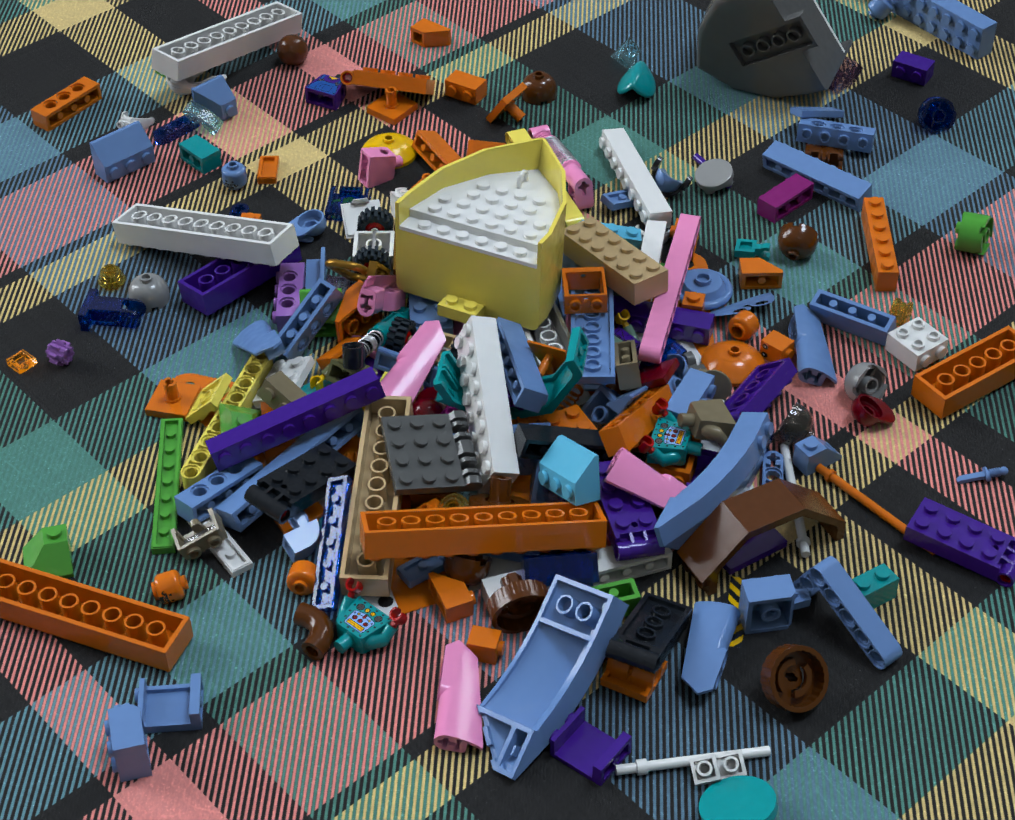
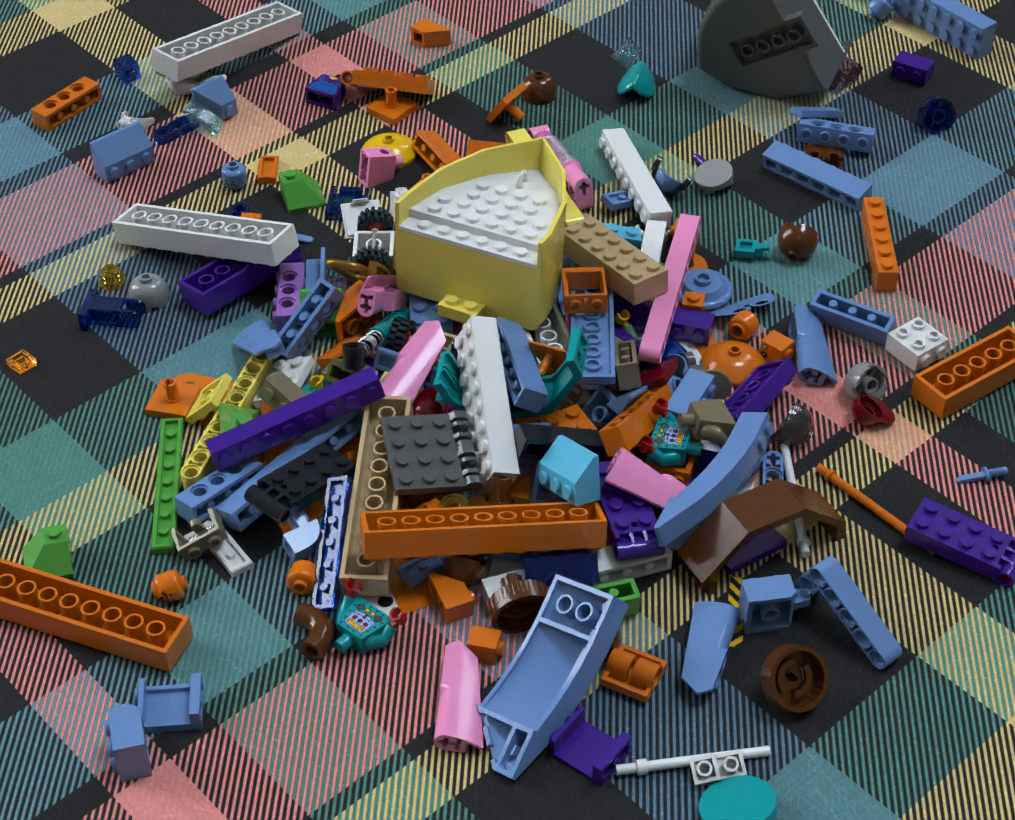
(59, 352): medium lavender gear -> none
(126, 68): none -> clear blue brick
(200, 154): teal brick -> none
(292, 50): reddish brown piece -> none
(300, 191): none -> bright green slope
(309, 223): medium blue cap -> none
(465, 87): orange brick -> none
(649, 633): black hinge -> none
(759, 274): orange slope -> none
(785, 198): magenta brick -> none
(811, 452): medium blue slope -> none
(878, 585): teal brick -> none
(901, 311): clear yellow wheel -> none
(974, 233): bright green brick -> none

